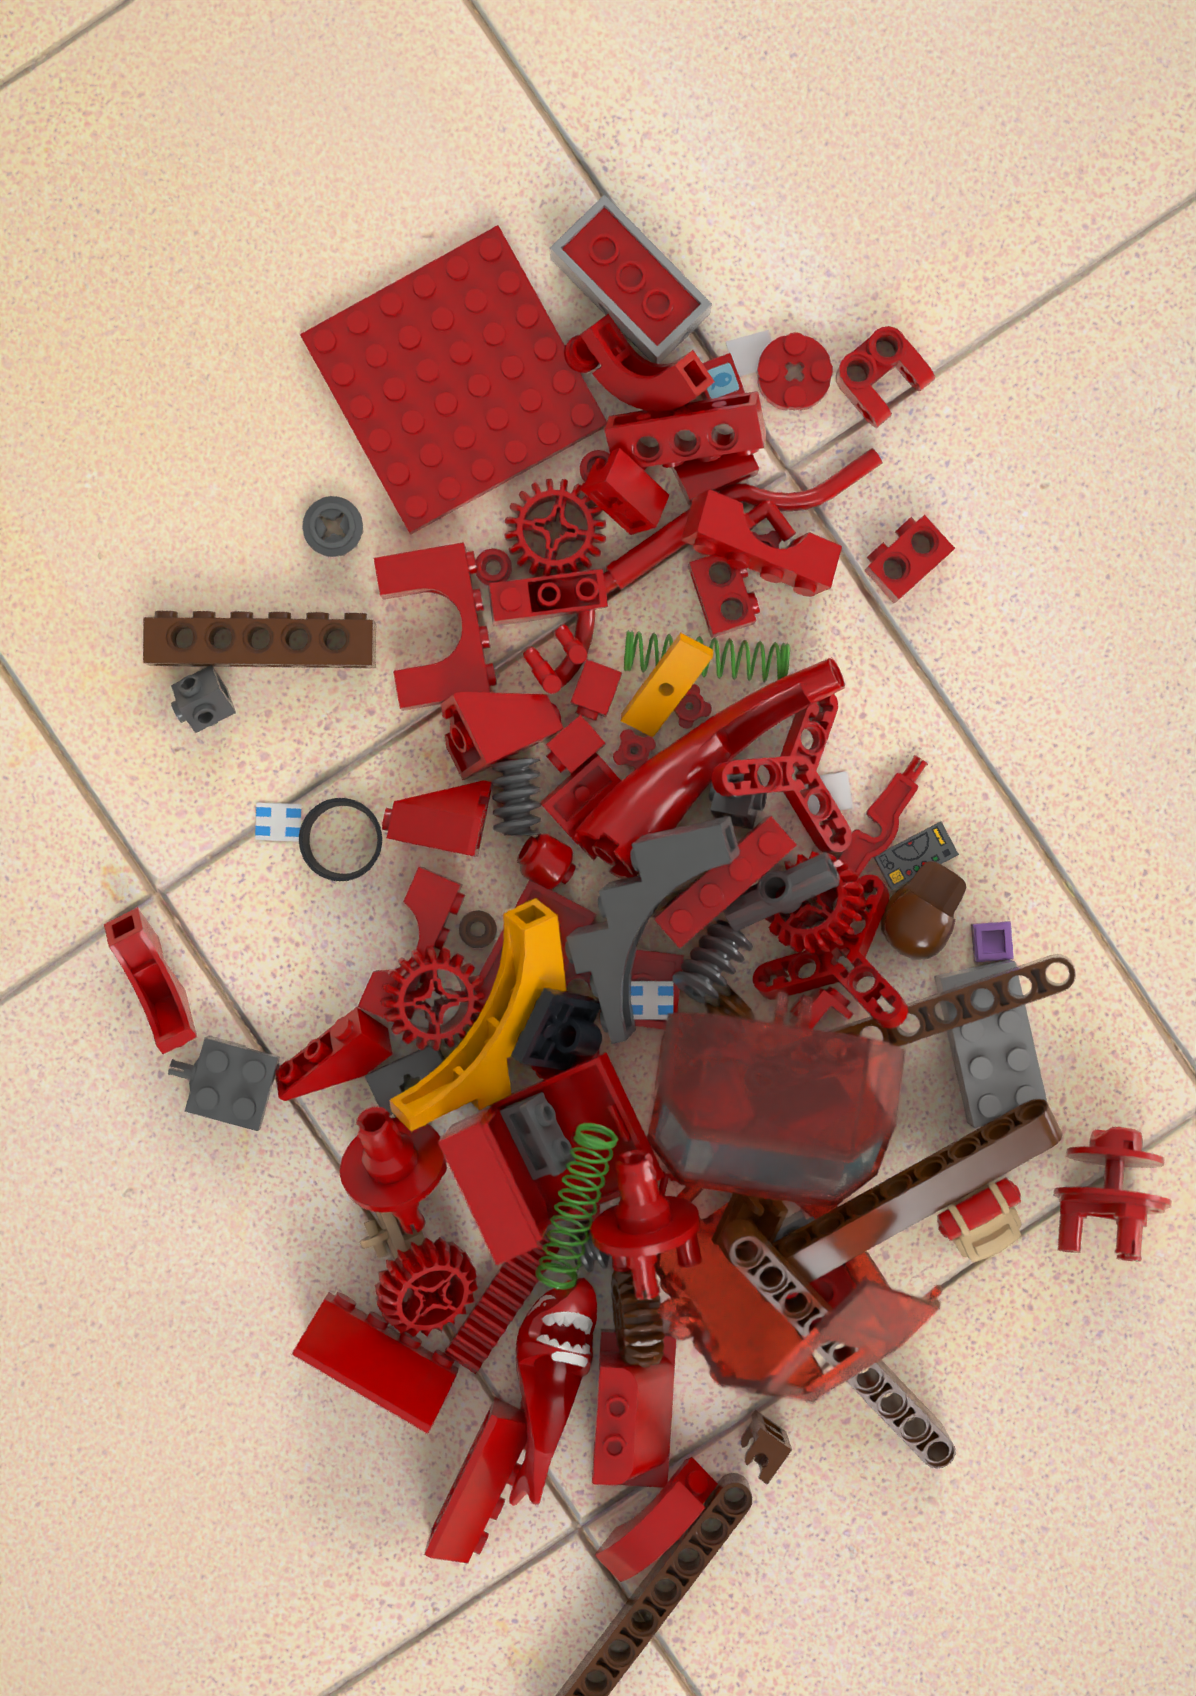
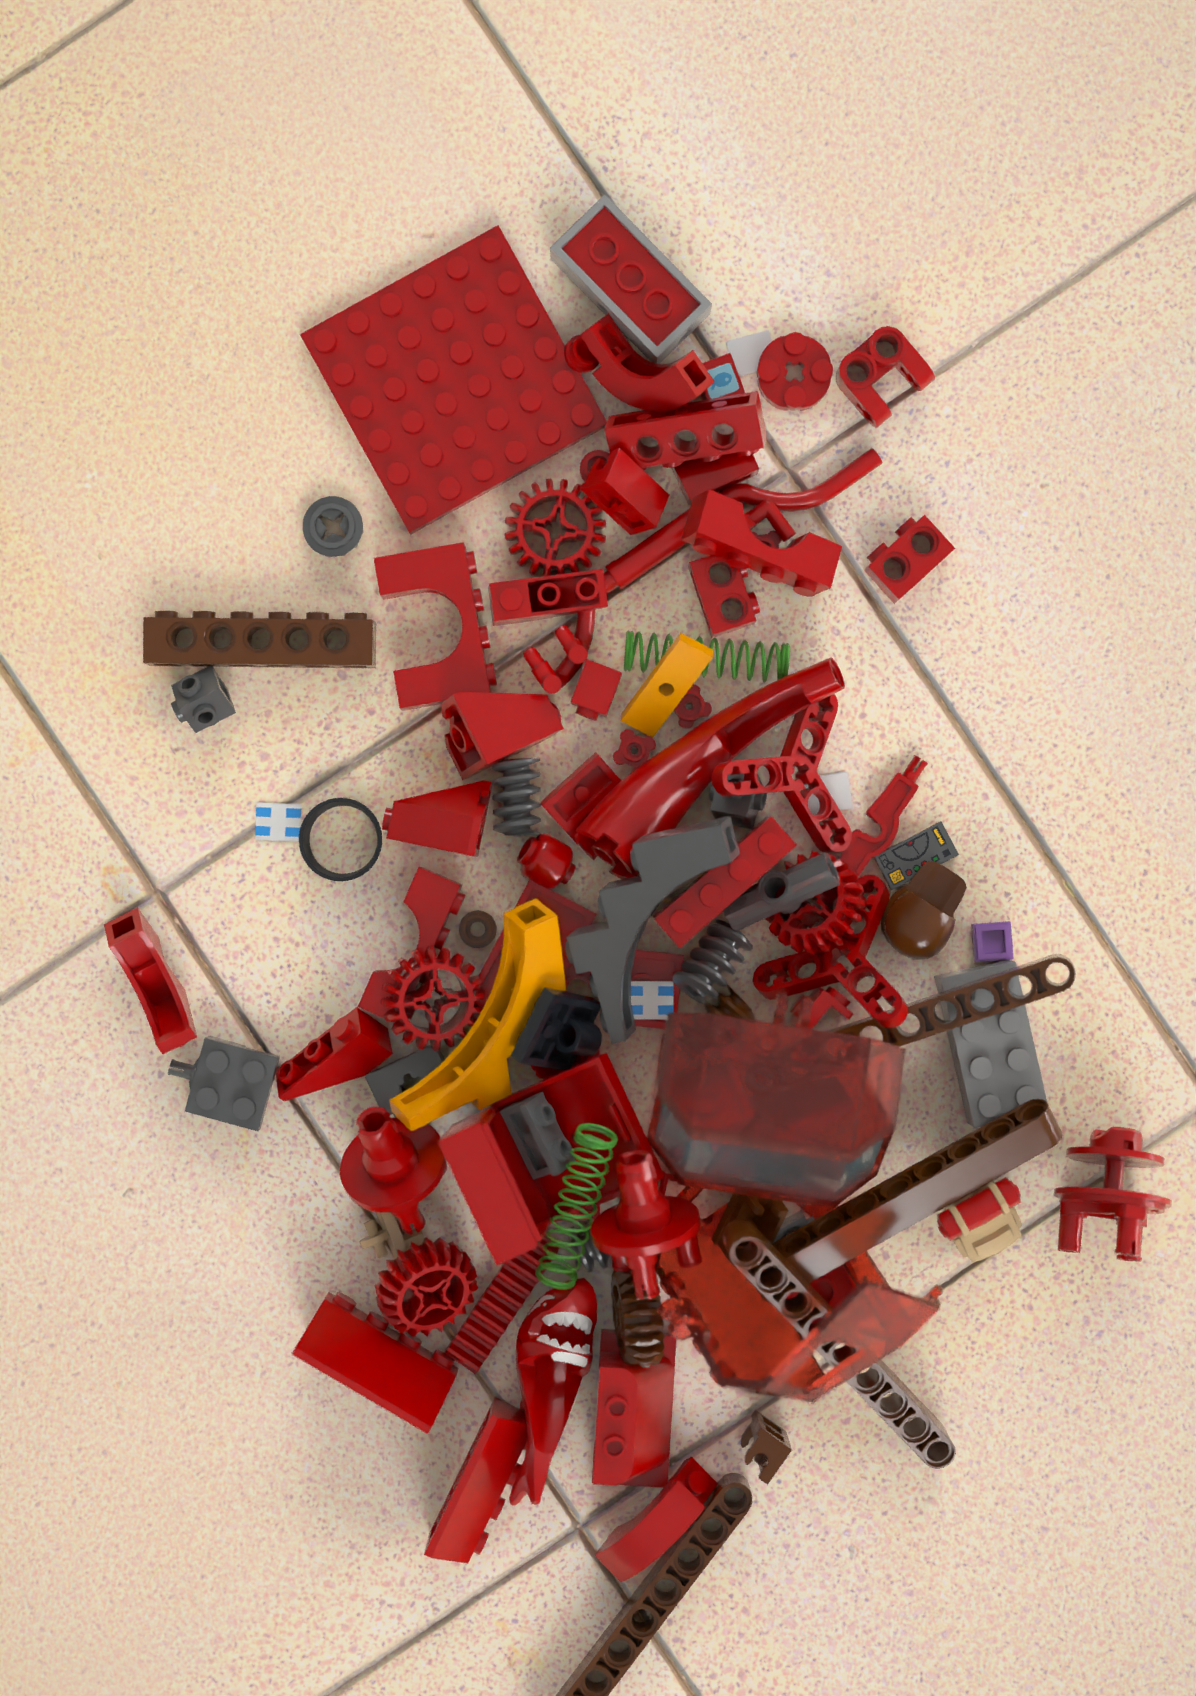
(488, 556): red plate -> none
(574, 745): red brick -> none

